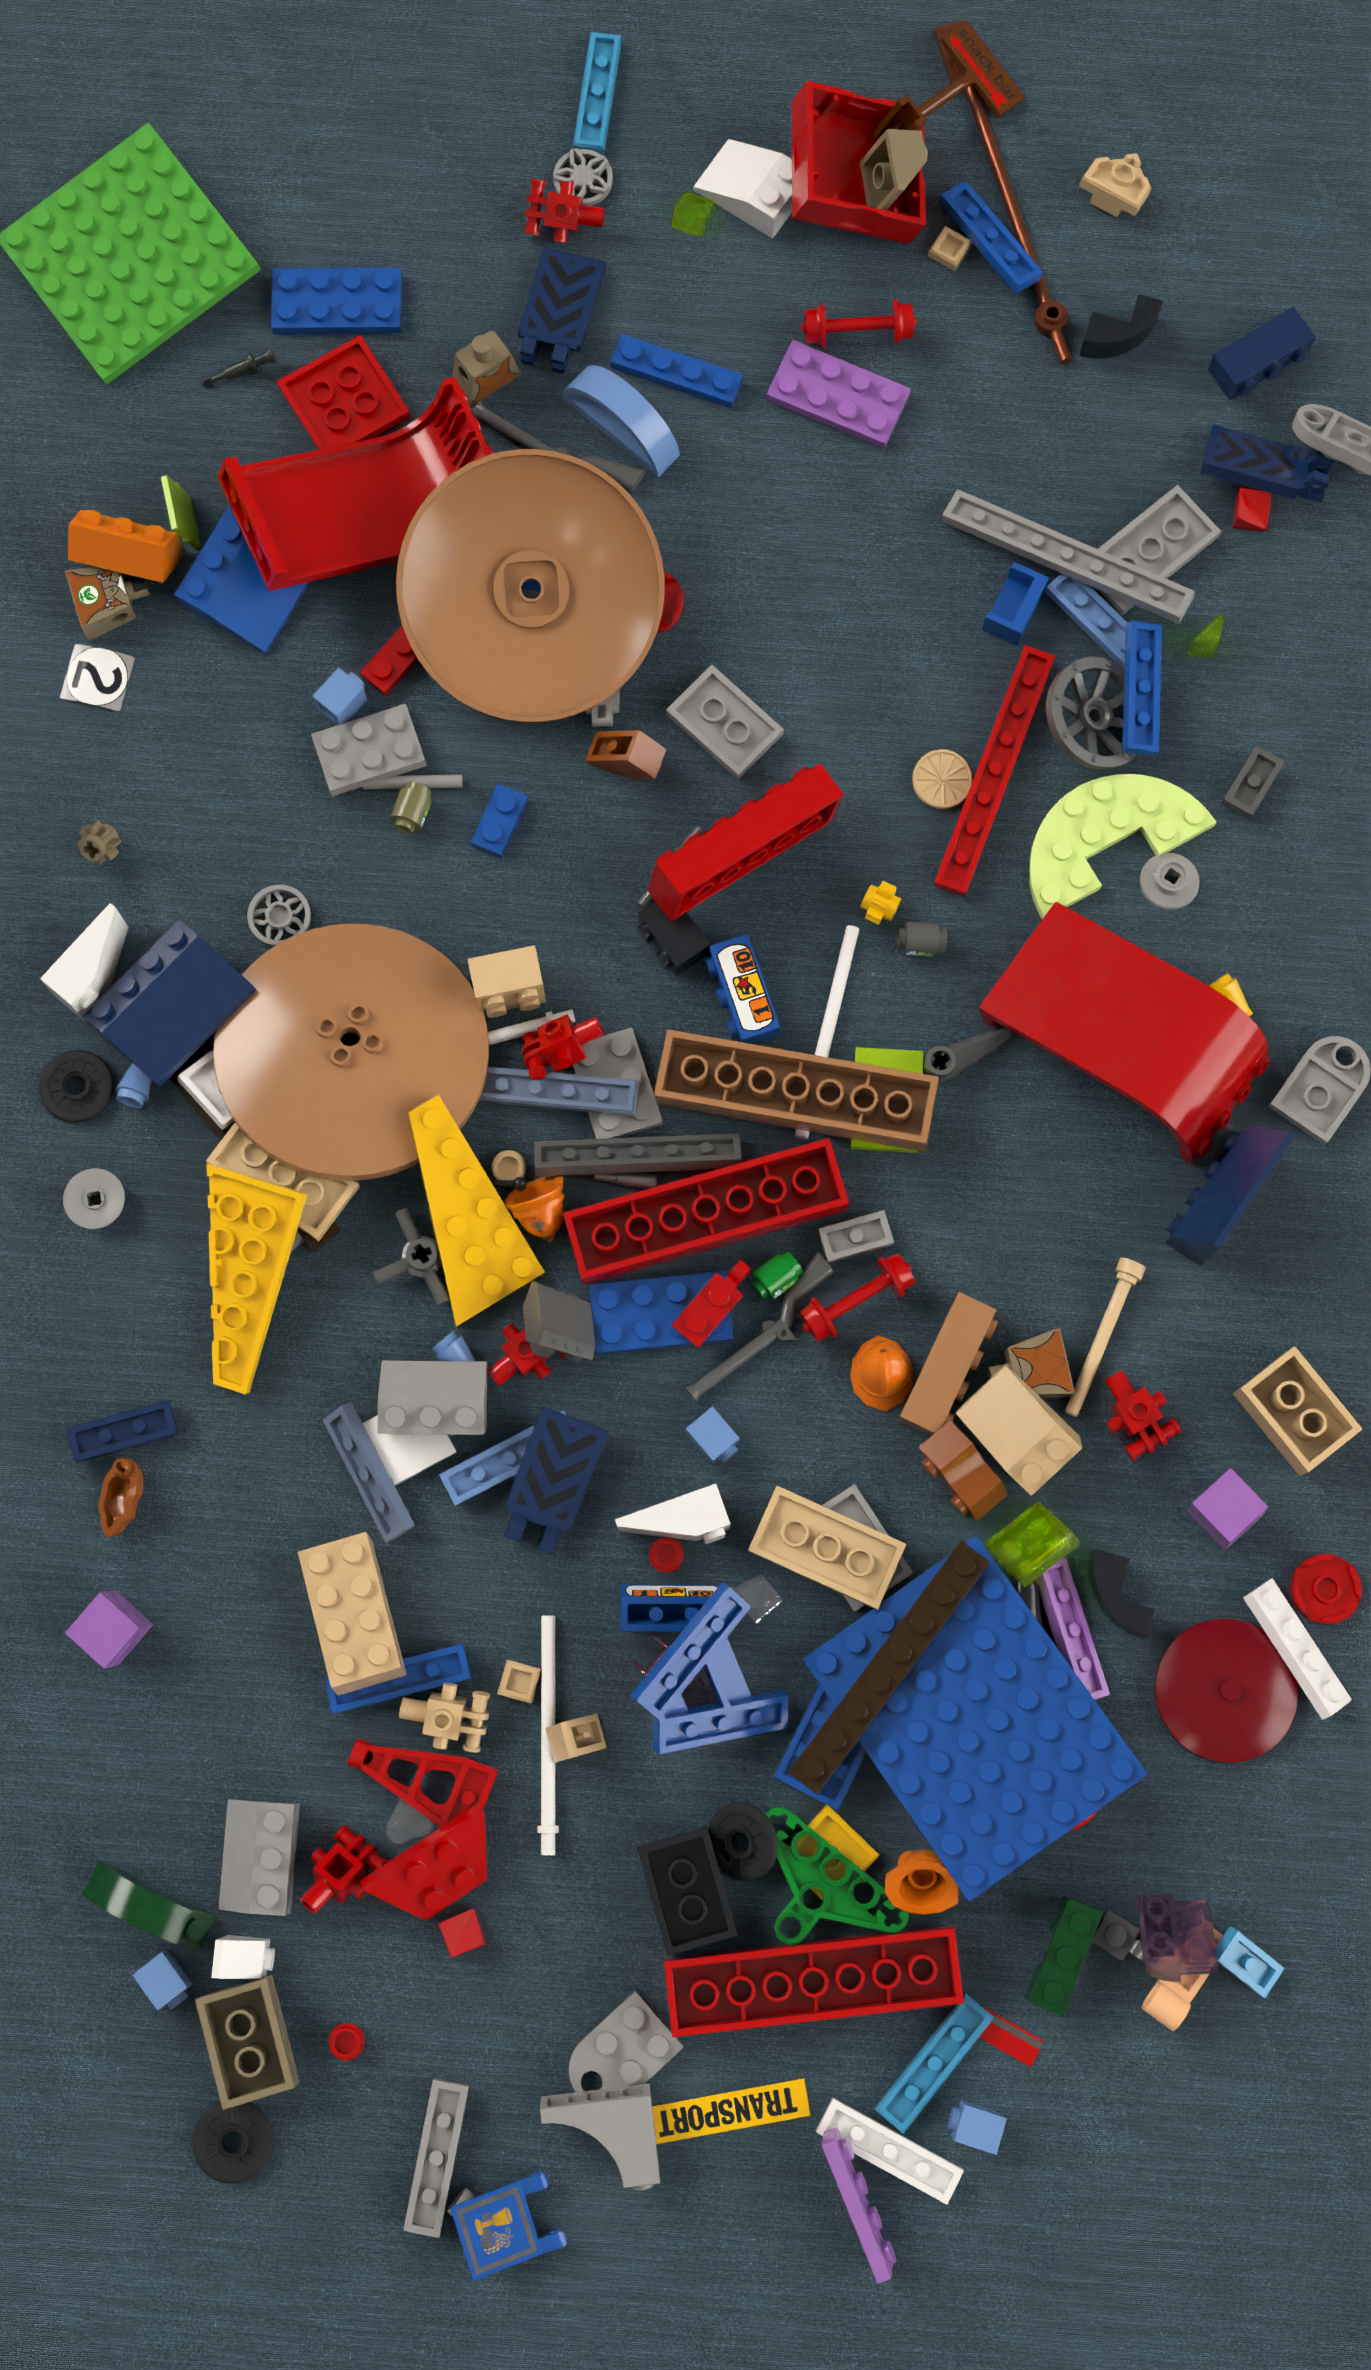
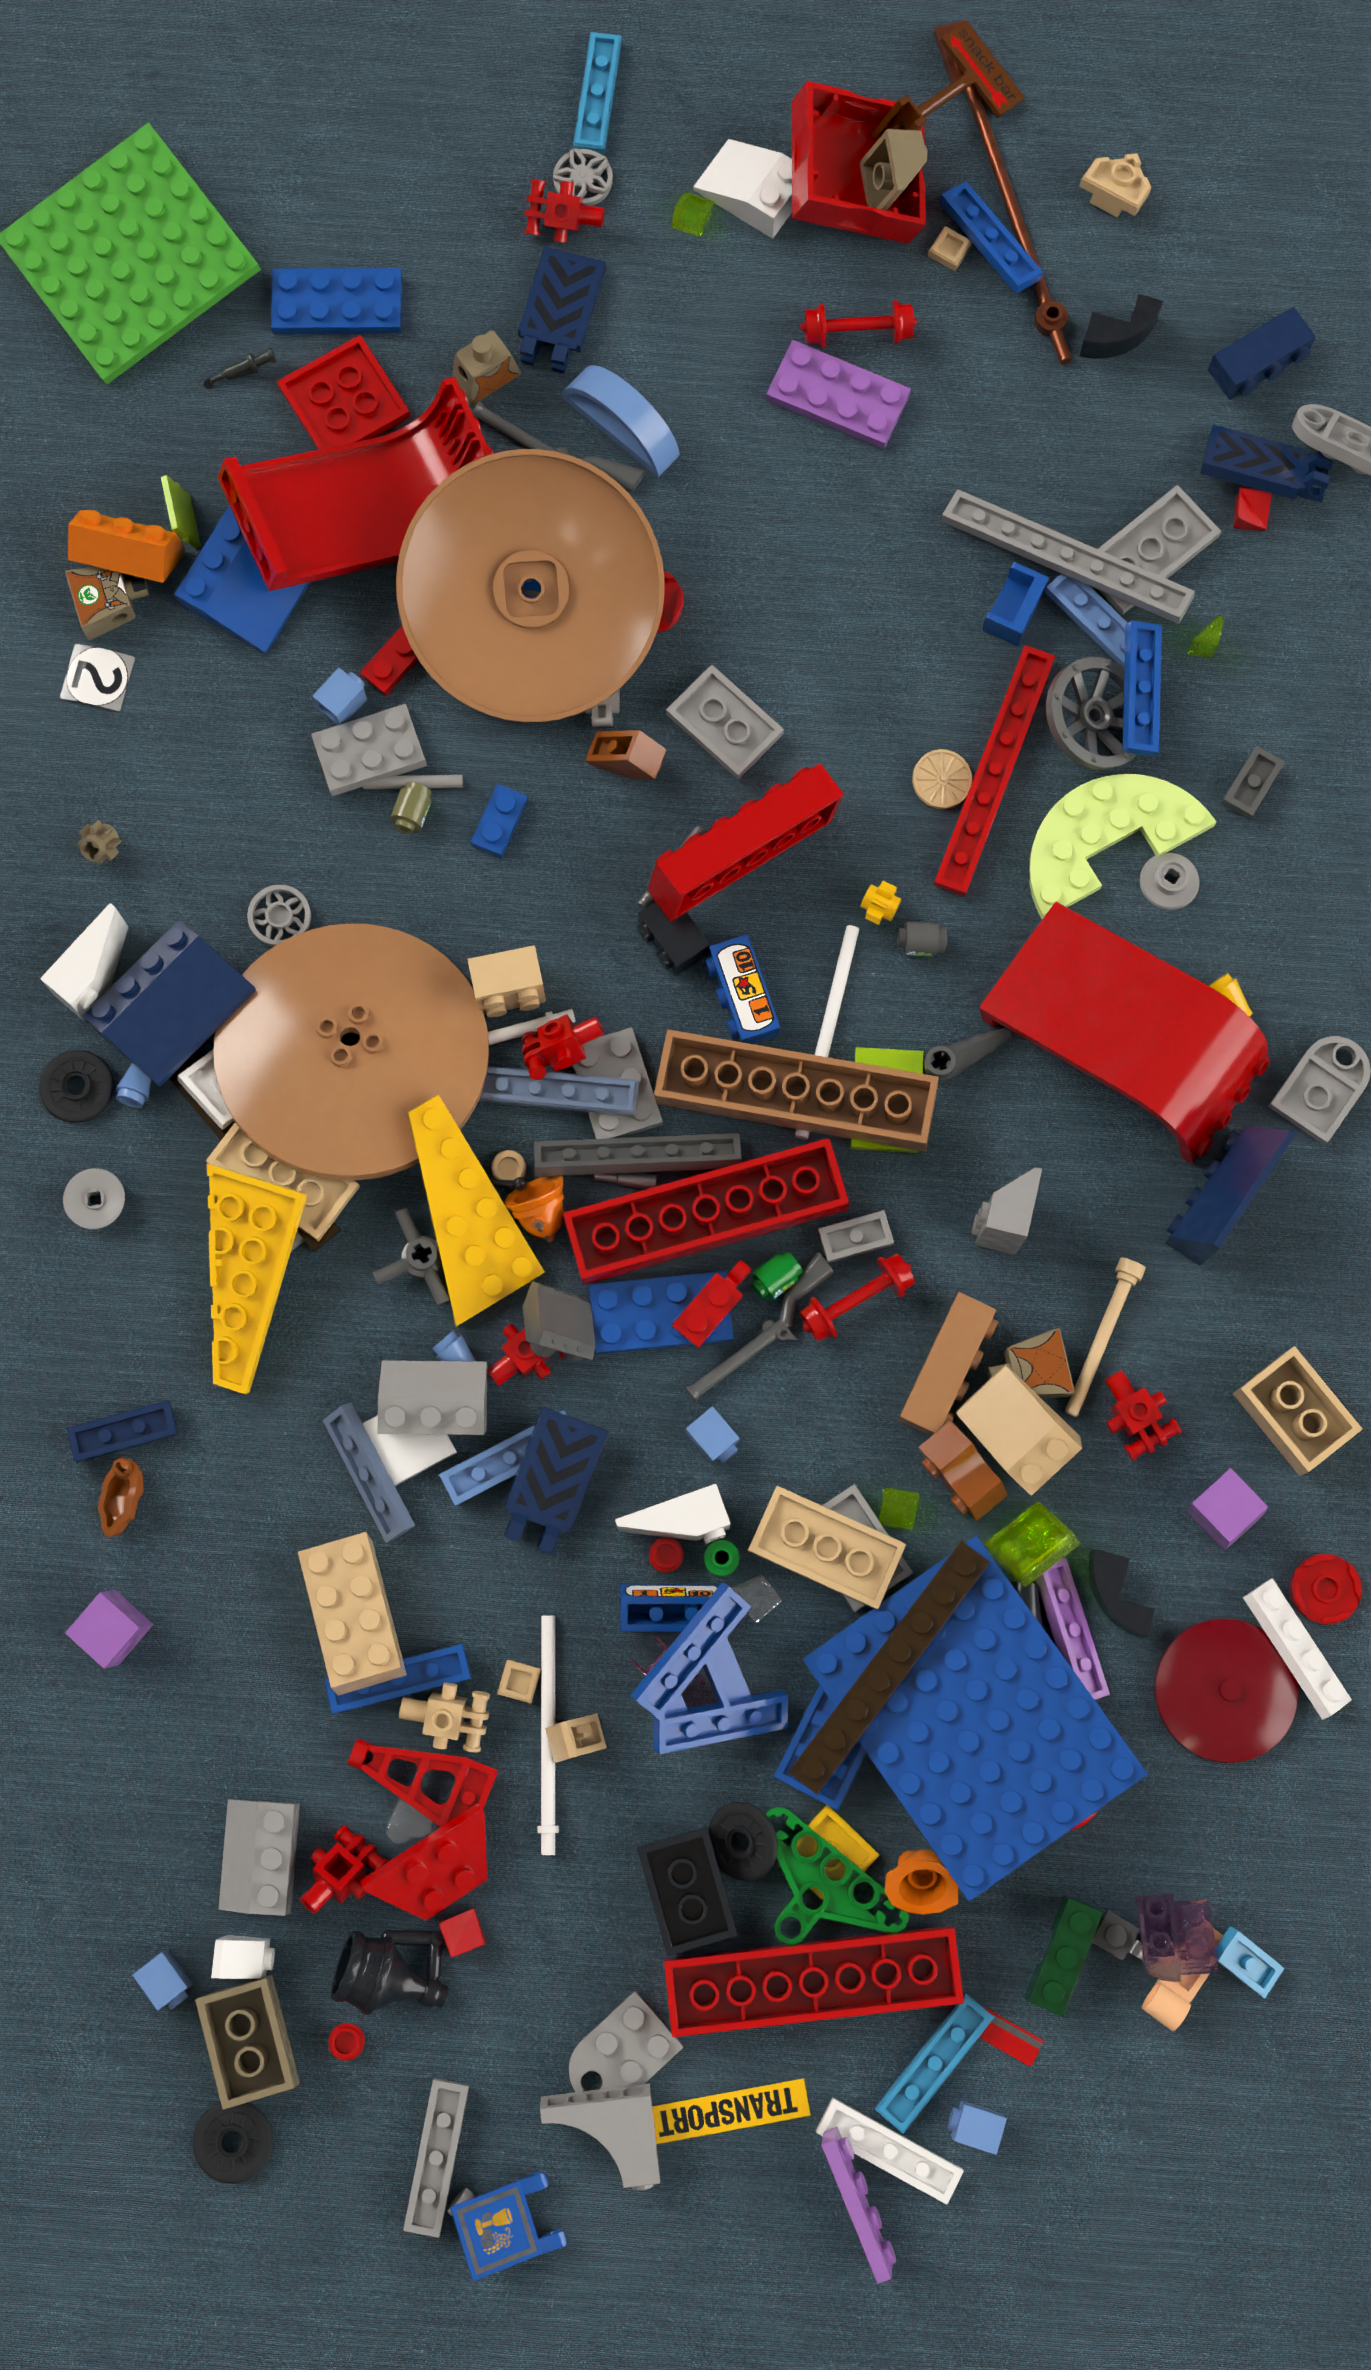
(147, 1908): dark green arch -> none
(375, 1974): none -> black piece
(676, 371): blue plate -> none
(717, 1569): none -> green brick
(881, 1373): orange piece -> none
(898, 1508): none -> clear neon green slope
(1006, 1217): none -> light grey slope

